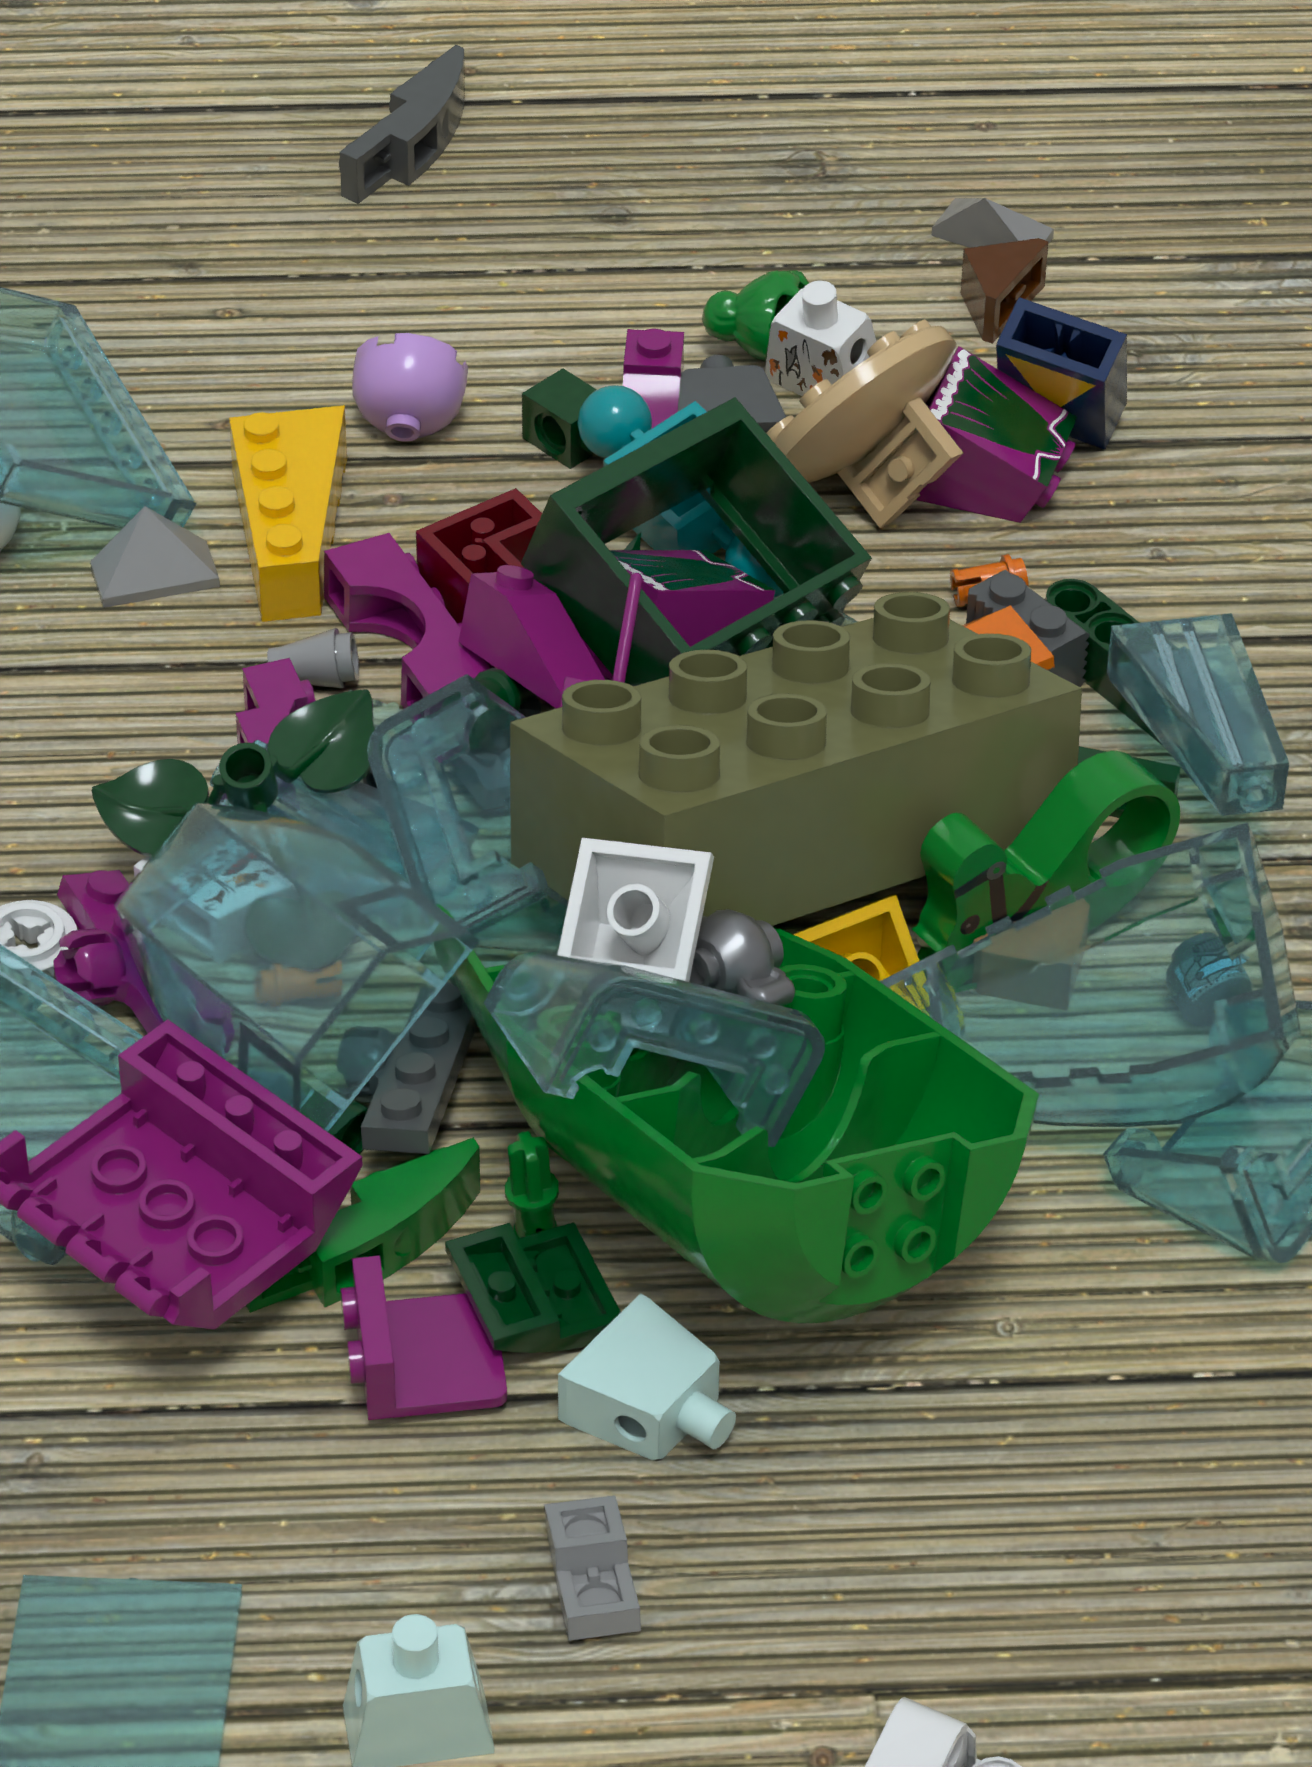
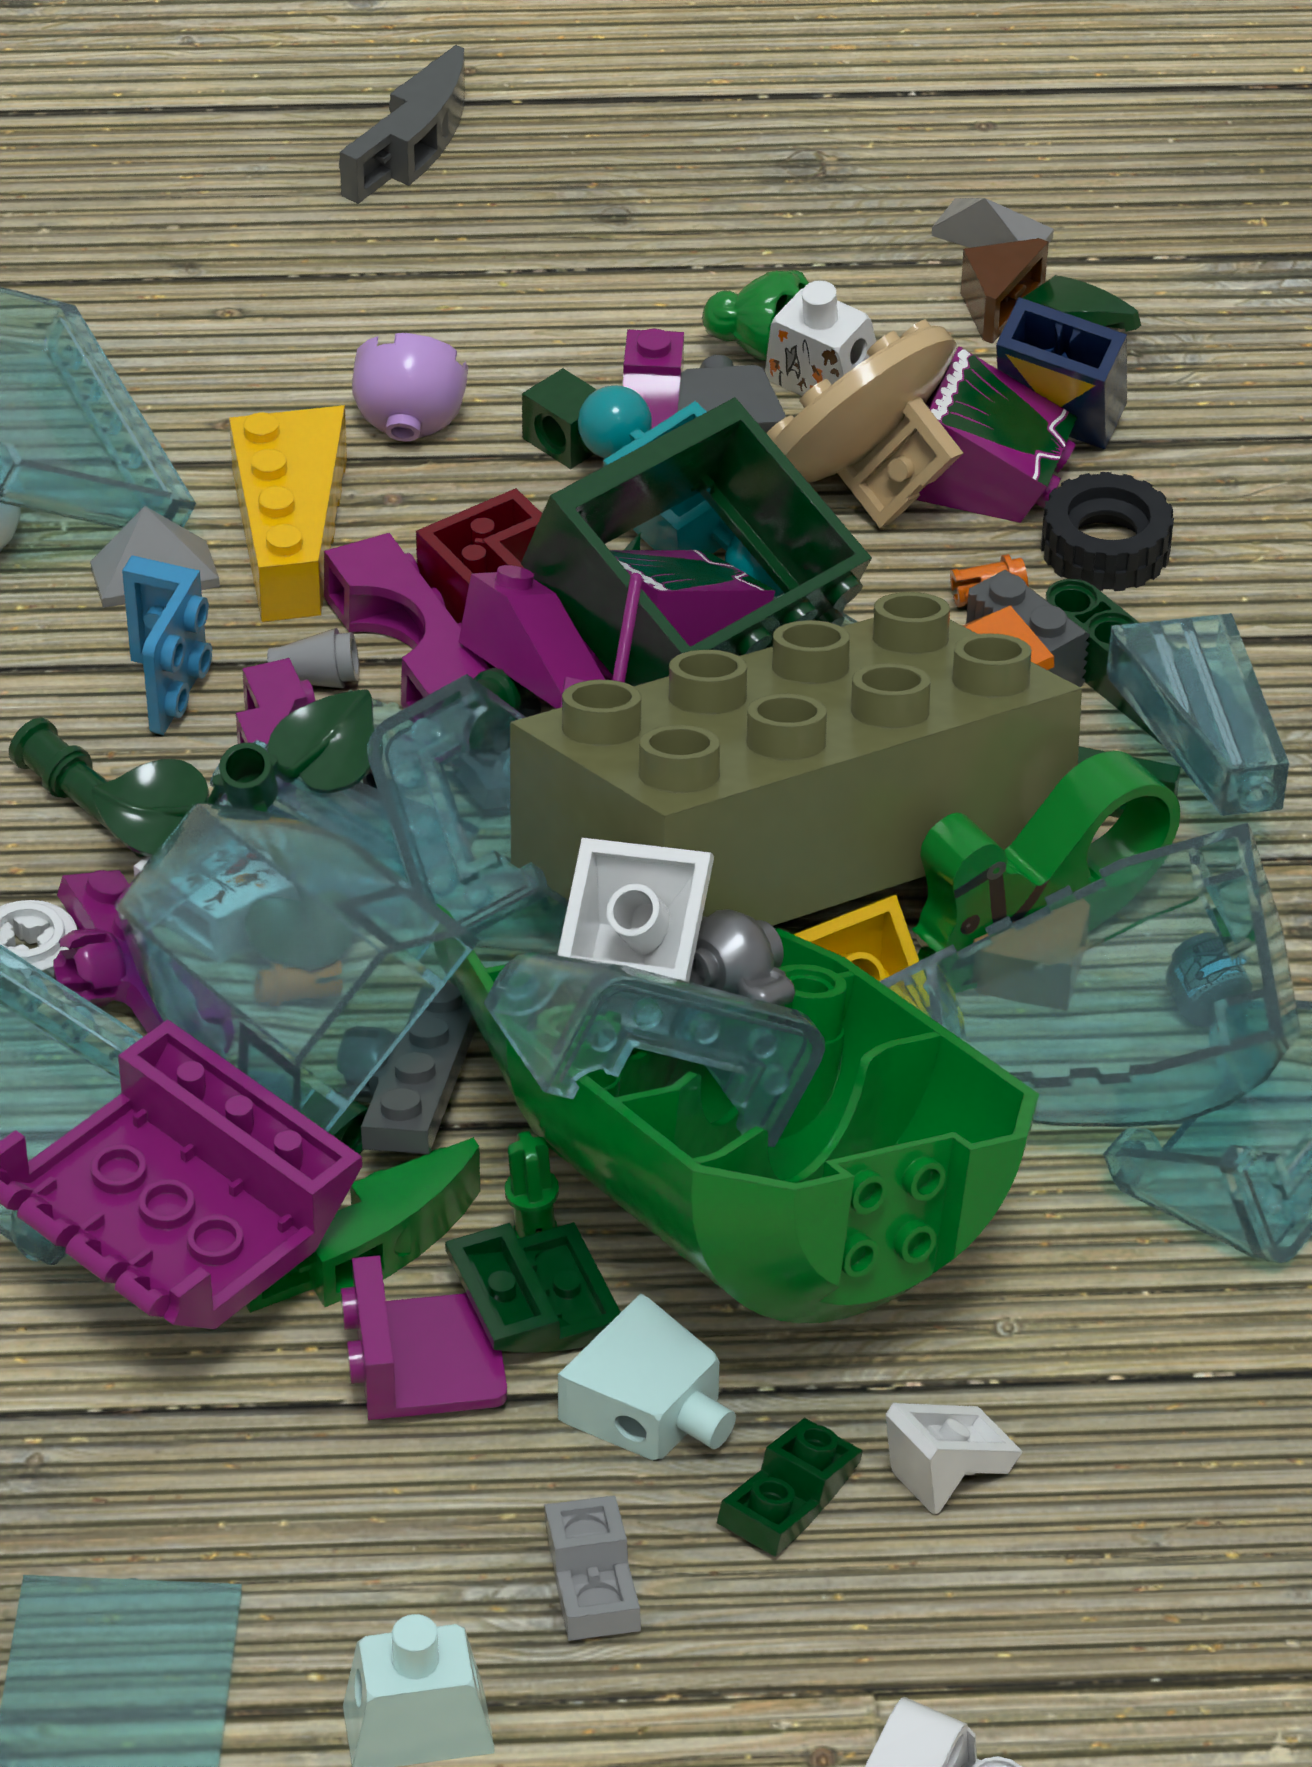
(63, 768): none -> dark green pin
(166, 634): none -> dark azure bracket
(792, 1488): none -> dark green slope
(940, 1444): none -> white slope
(1085, 303): none -> dark green slope
(1114, 501): none -> black tyre

